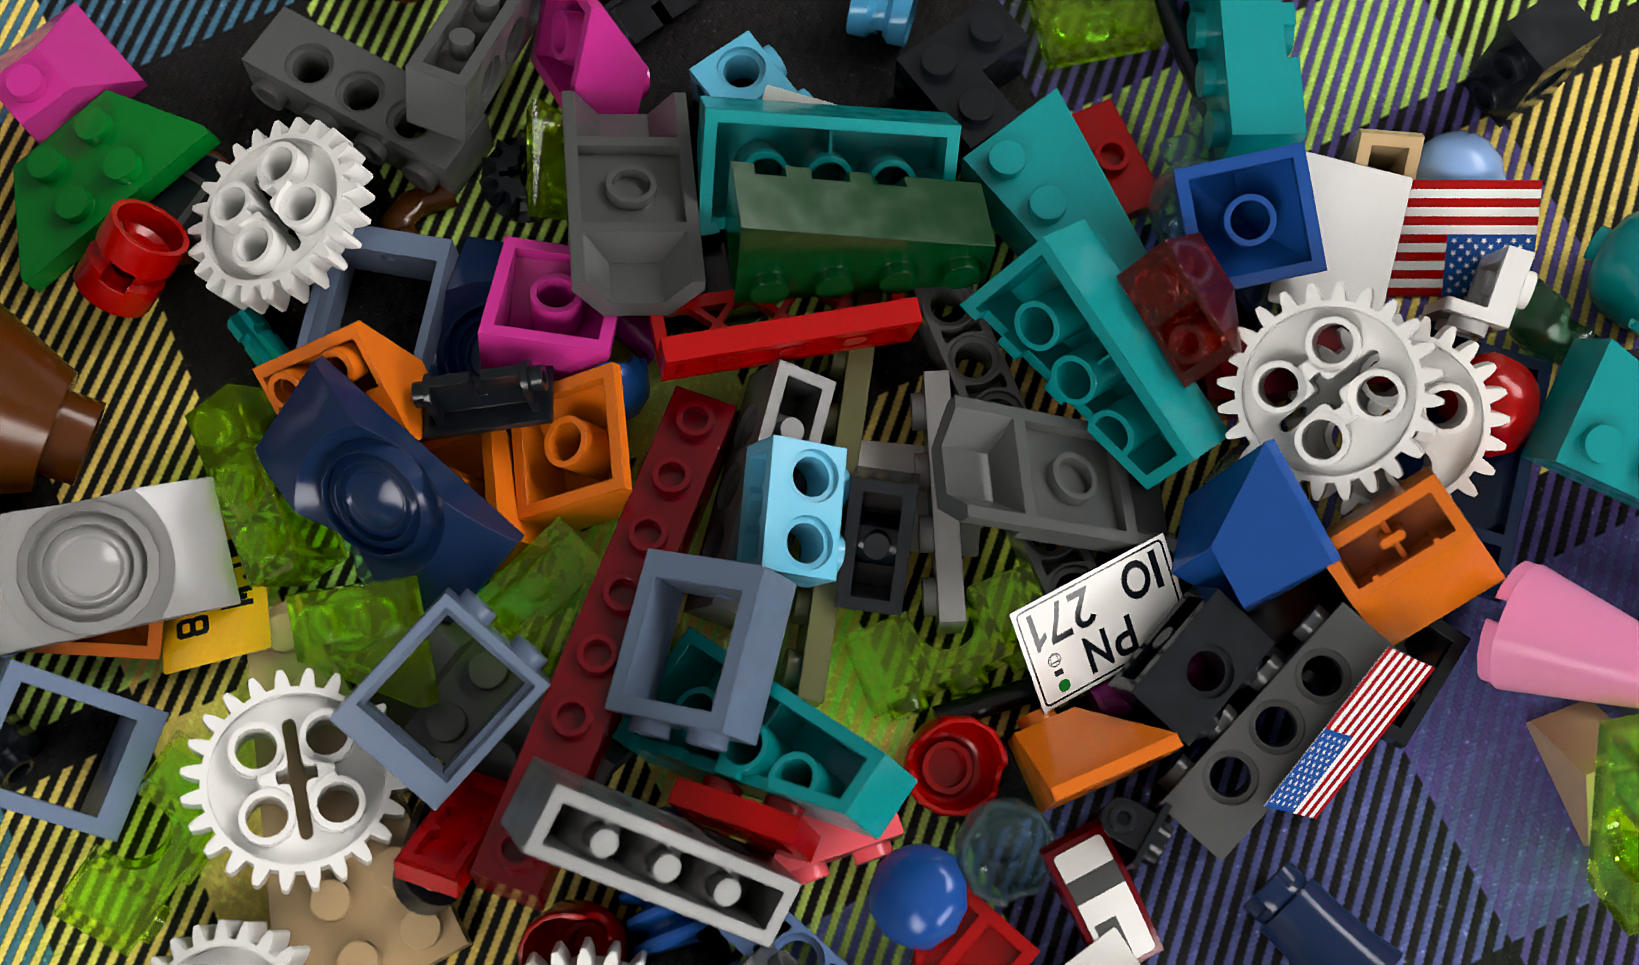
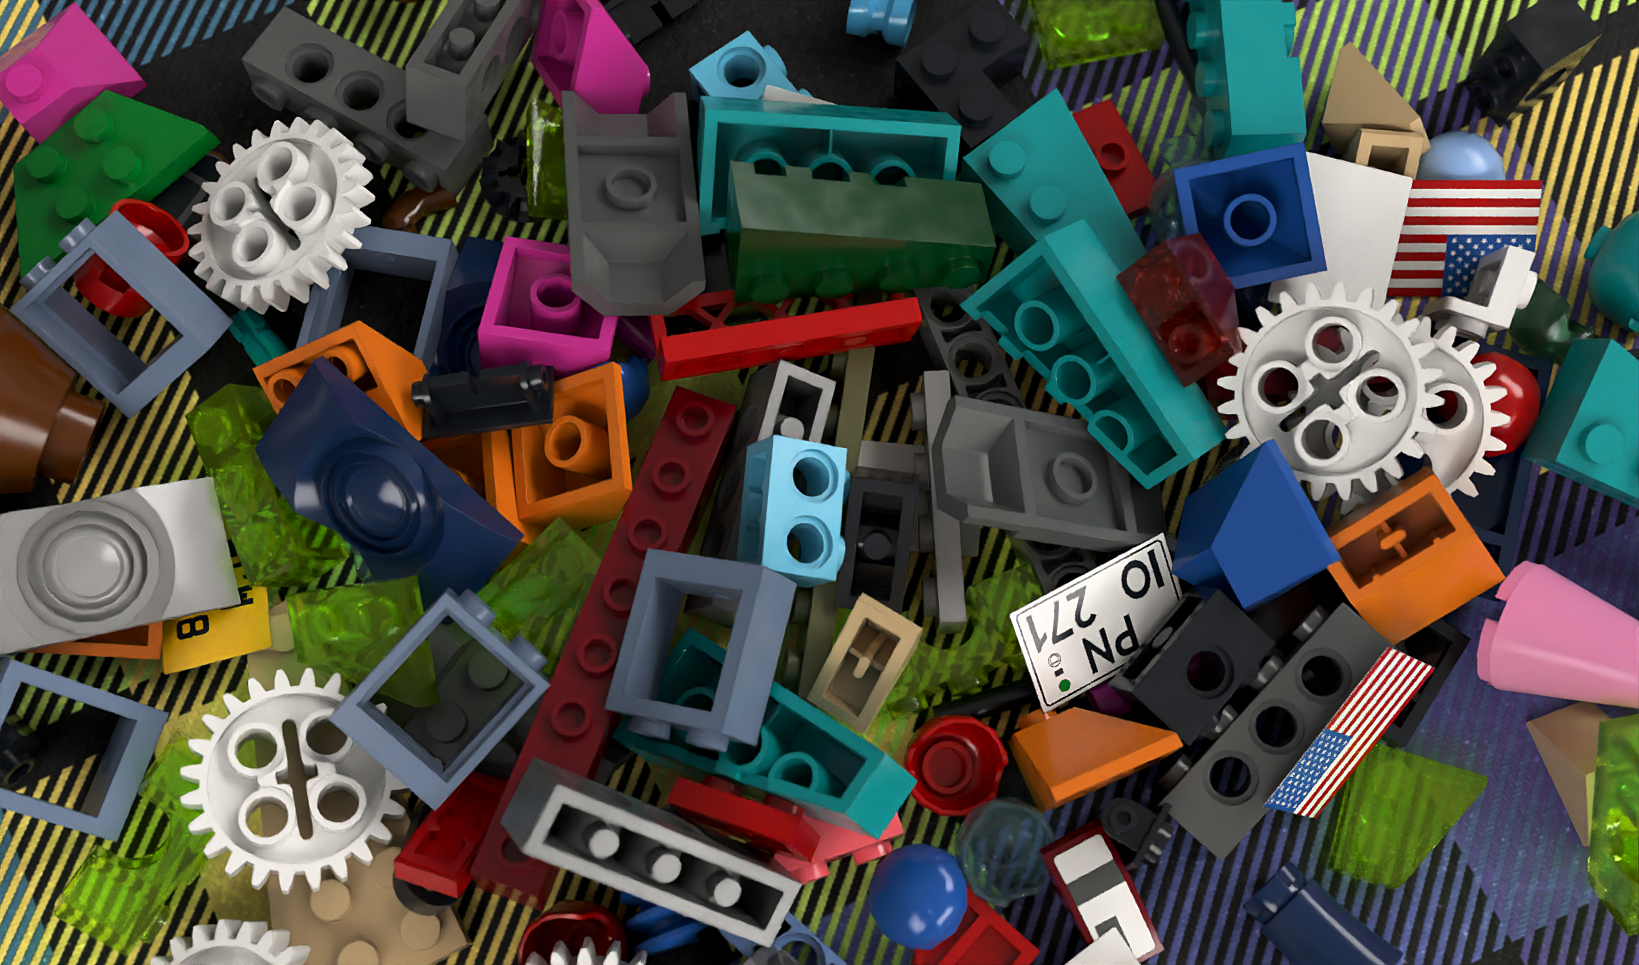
(88, 343): none -> sand blue window
(865, 663): none -> tan slope
(1364, 100): none -> tan slope
(1397, 814): none -> clear neon green wing

